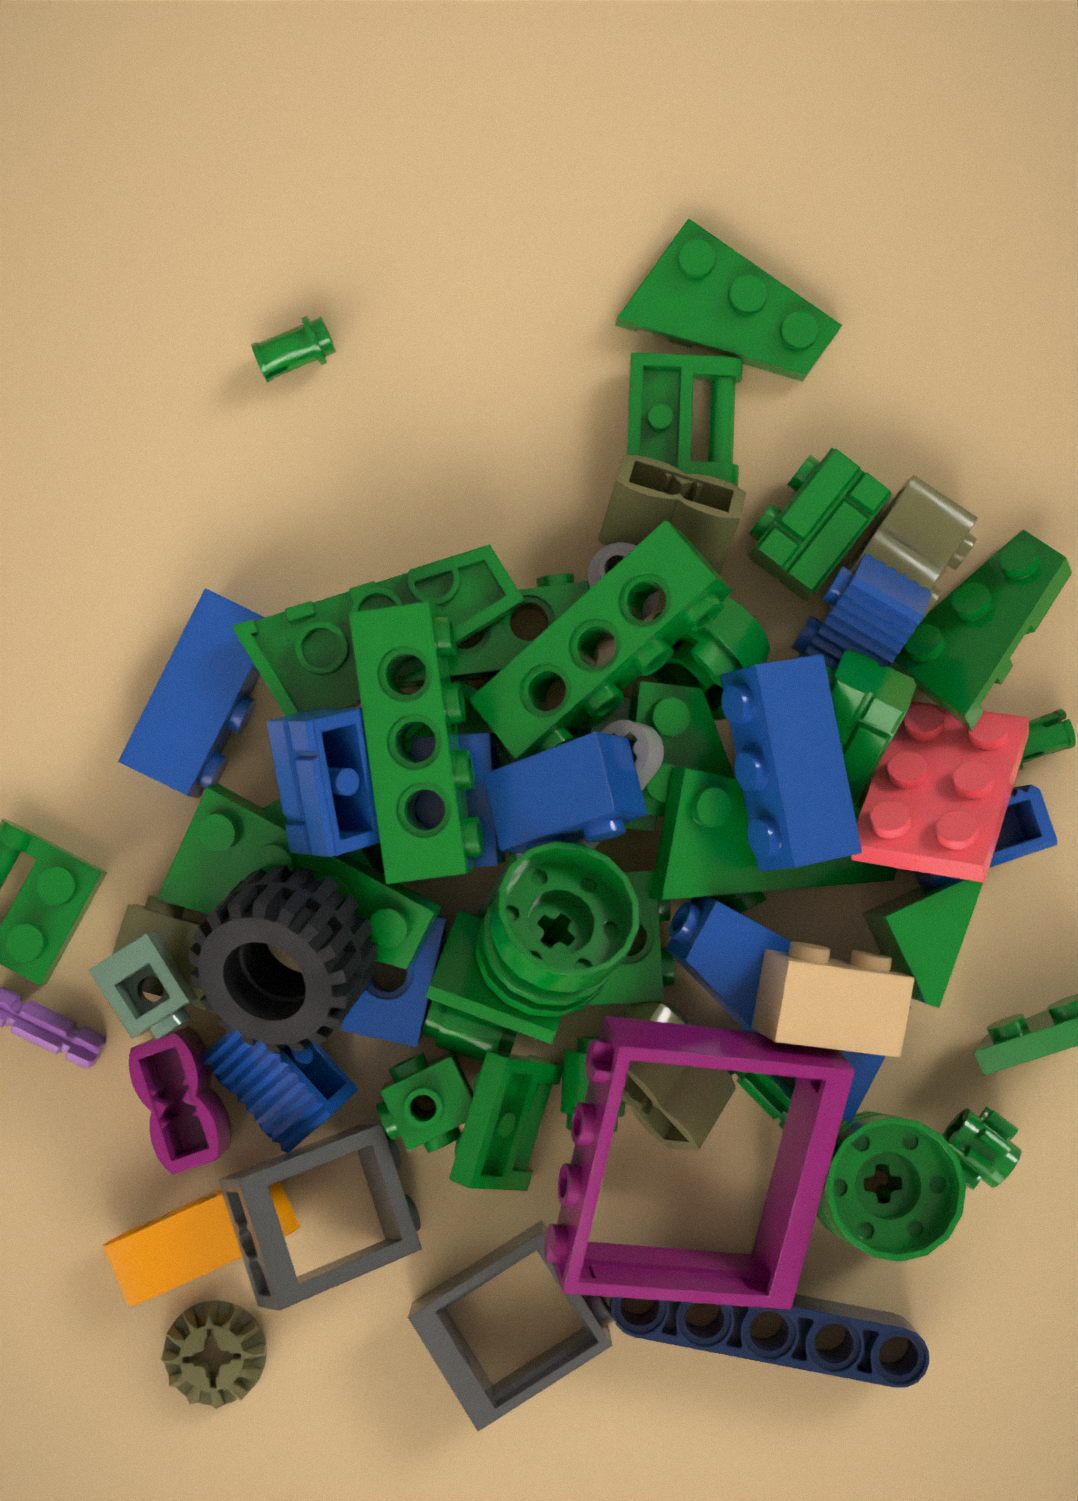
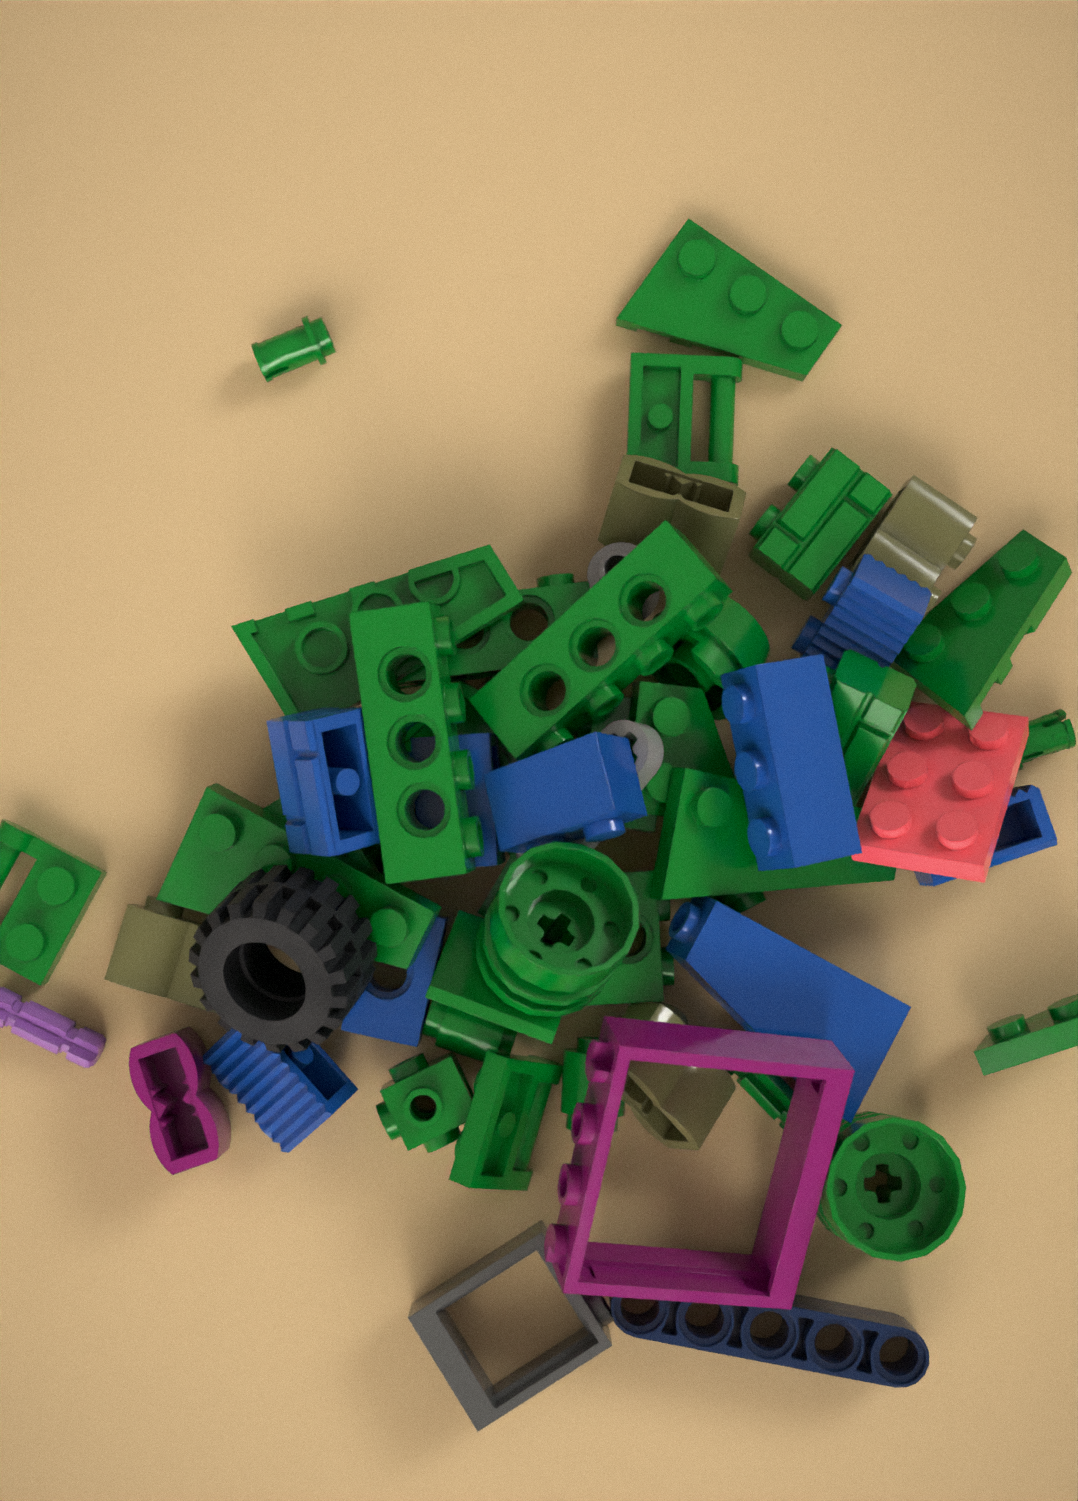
(122, 982): sand green brick -> none
(183, 1245): light orange beam -> none
(197, 701): blue brick -> none
(234, 1331): olive gear -> none
(261, 1233): dark grey window -> none
(833, 1001): tan brick -> none
(925, 933): green slope -> none
(983, 1146): green gear -> none

